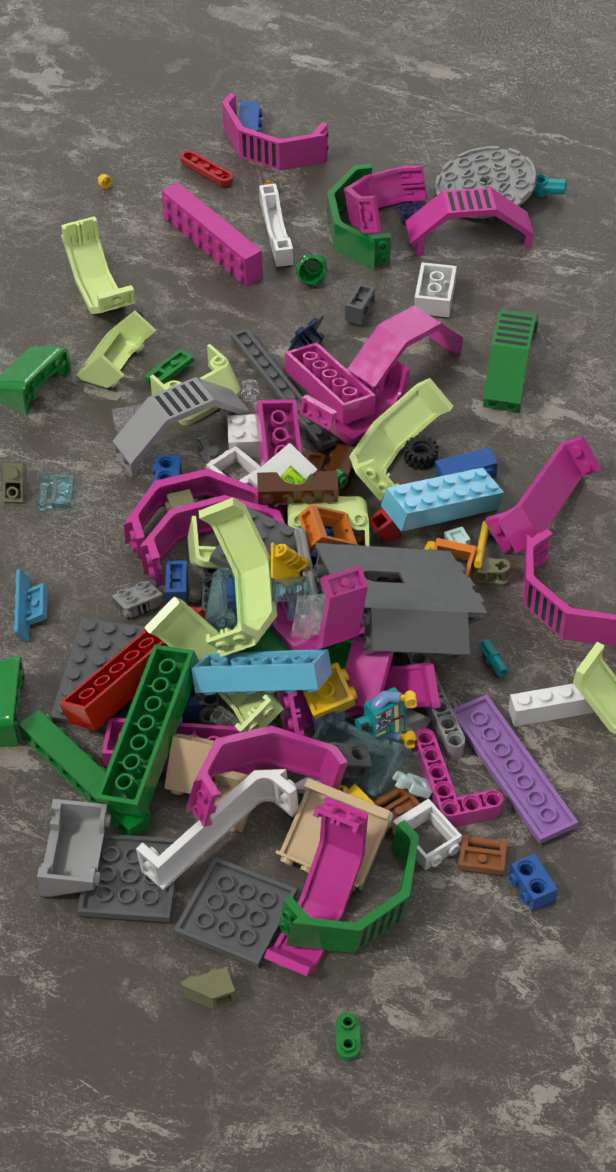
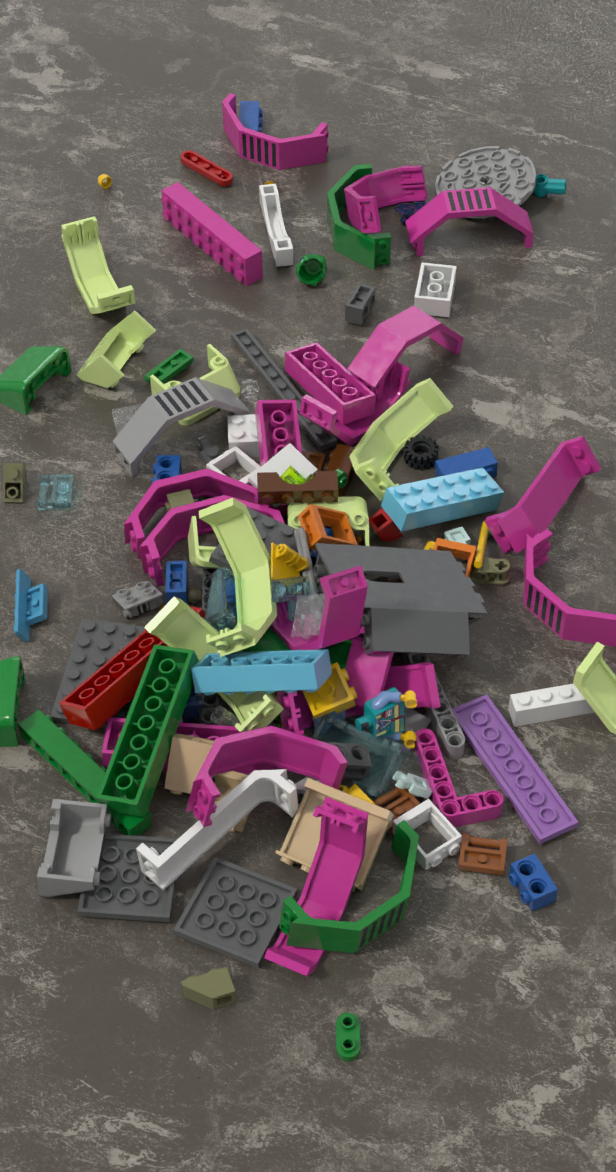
(307, 335): dark blue hinge -> none
(493, 658): teal axle -> none
(509, 360): green panel -> none

